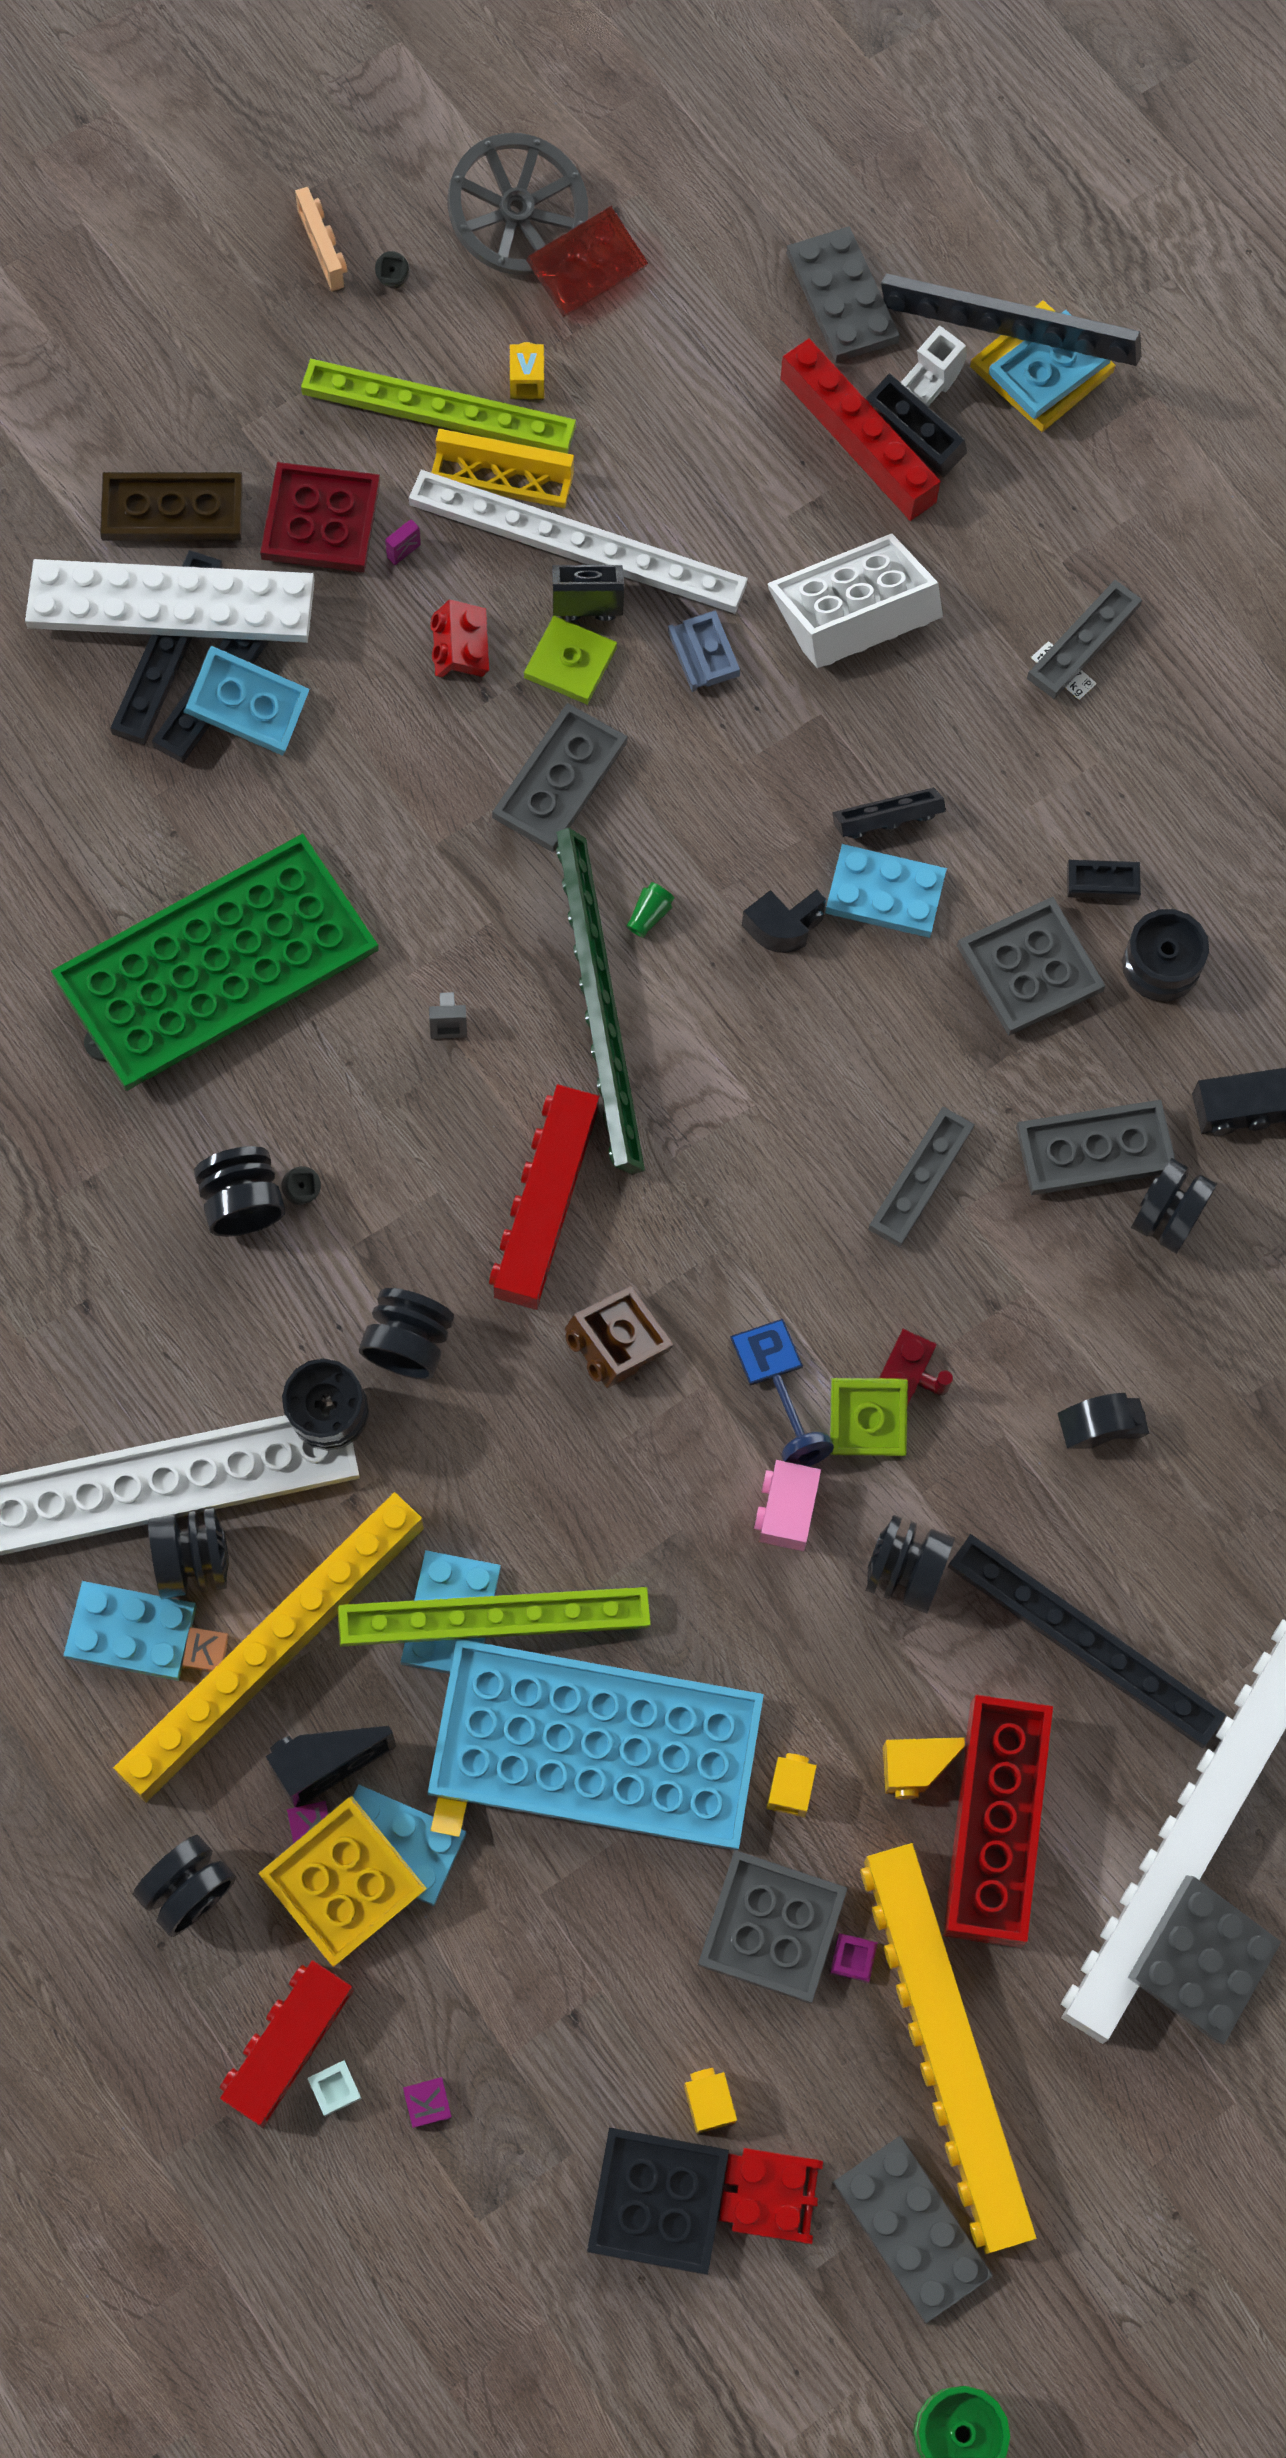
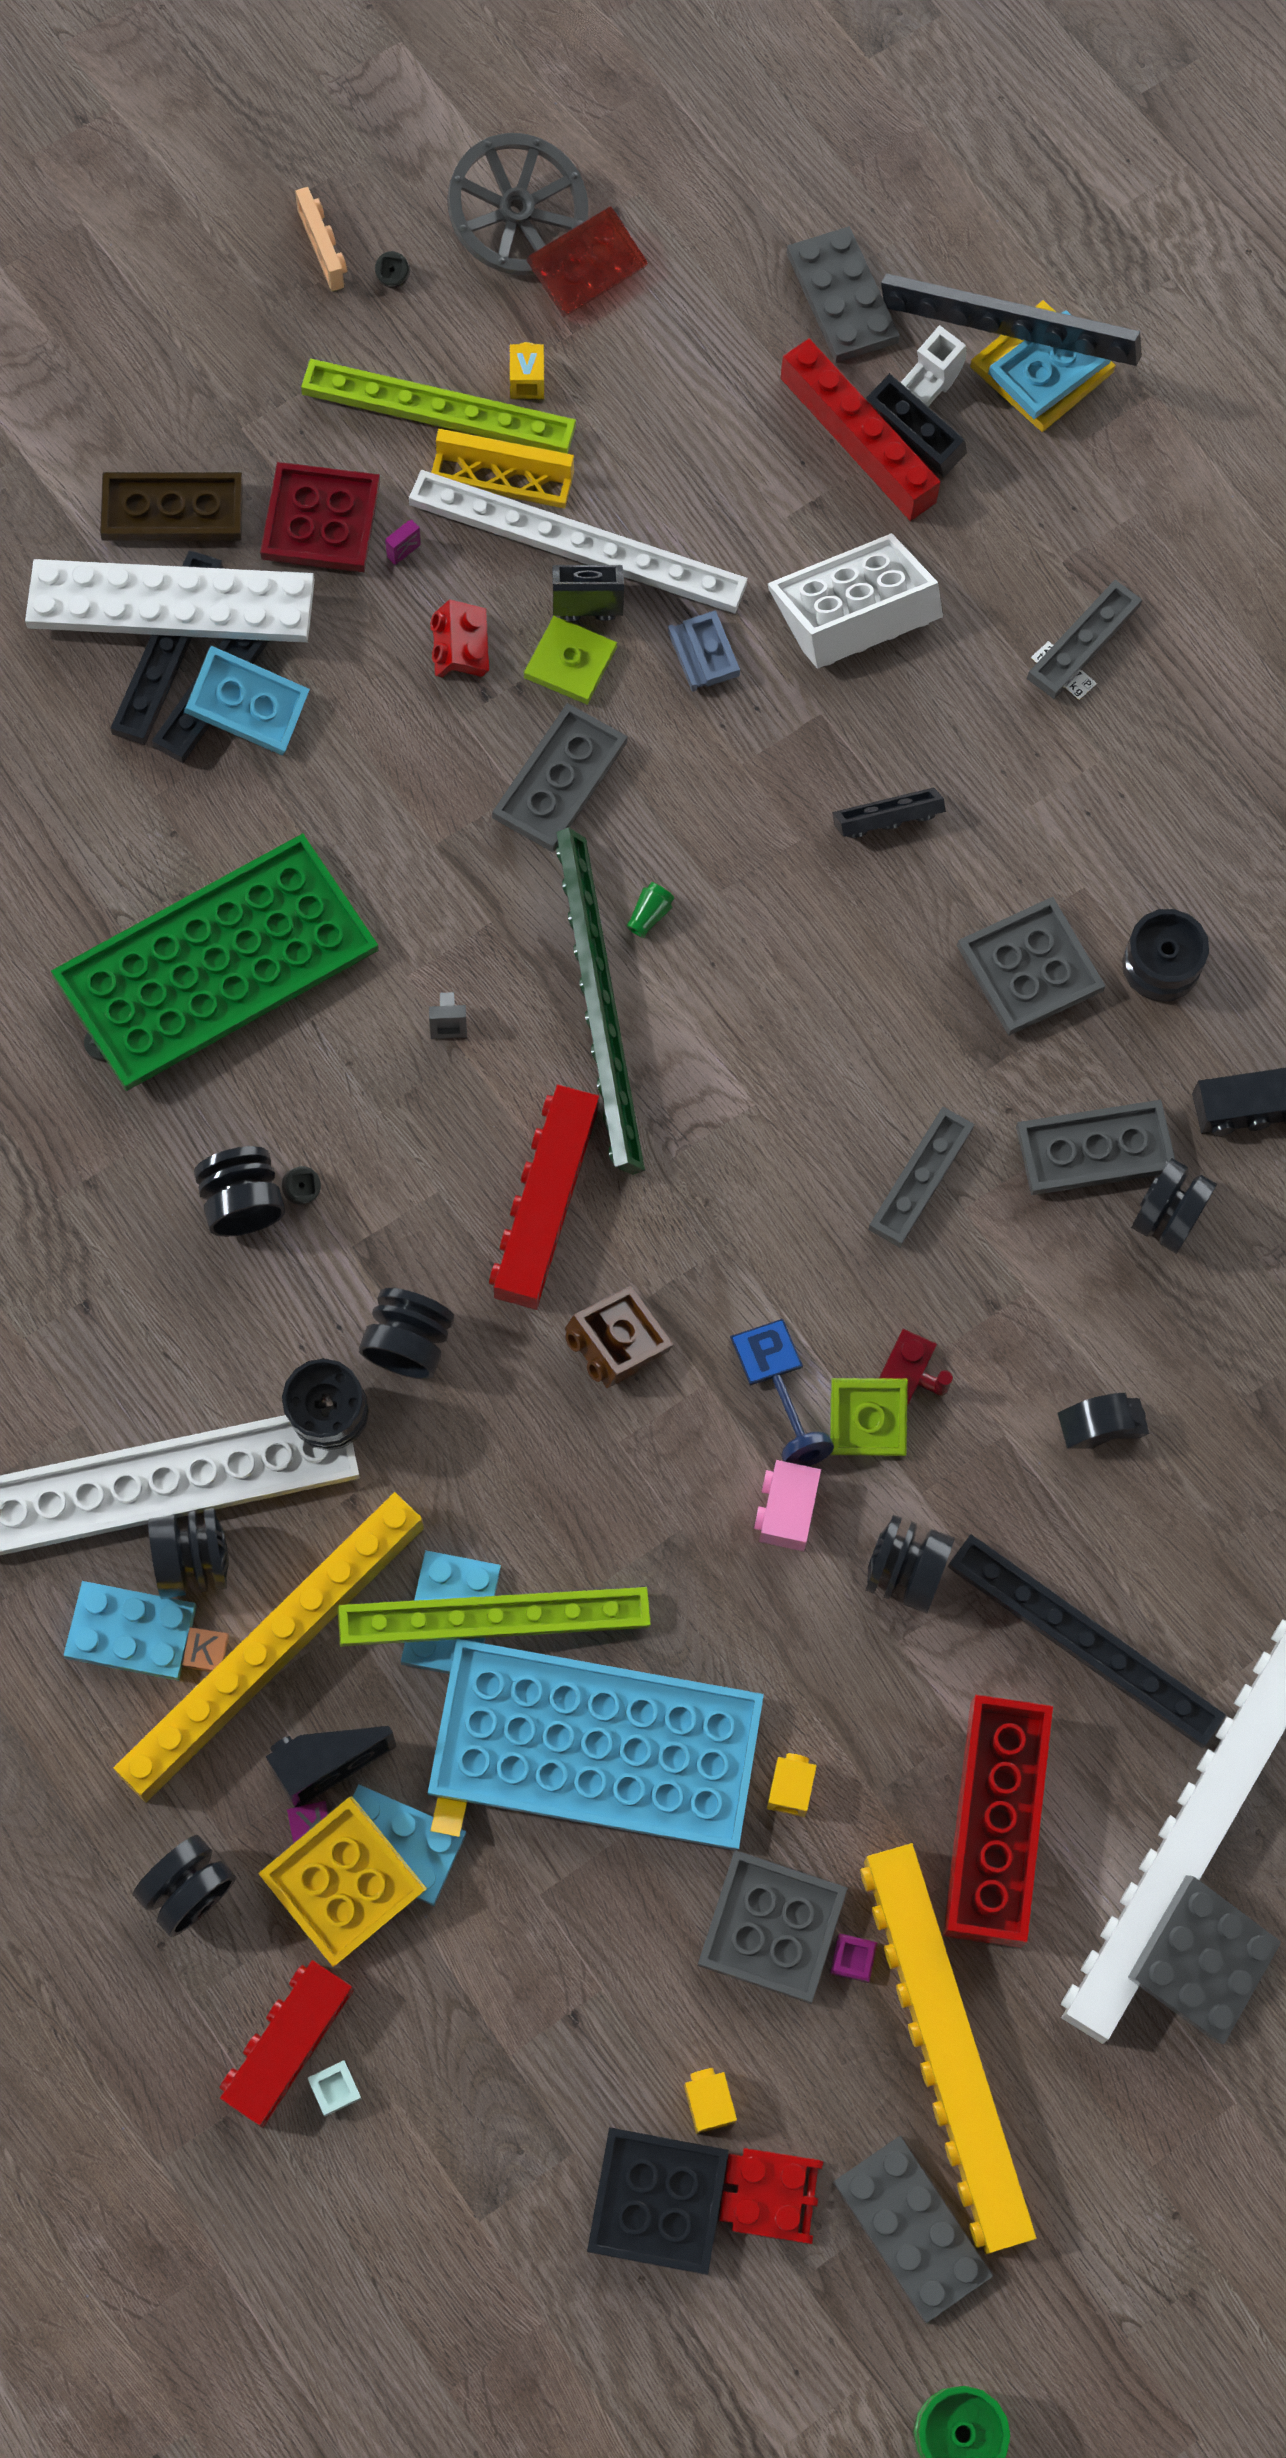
(427, 2102): magenta tile -> none
(778, 927): black brick -> none
(885, 890): medium azure plate -> none
(917, 1763): yellow slope -> none
(1103, 879): black plate -> none

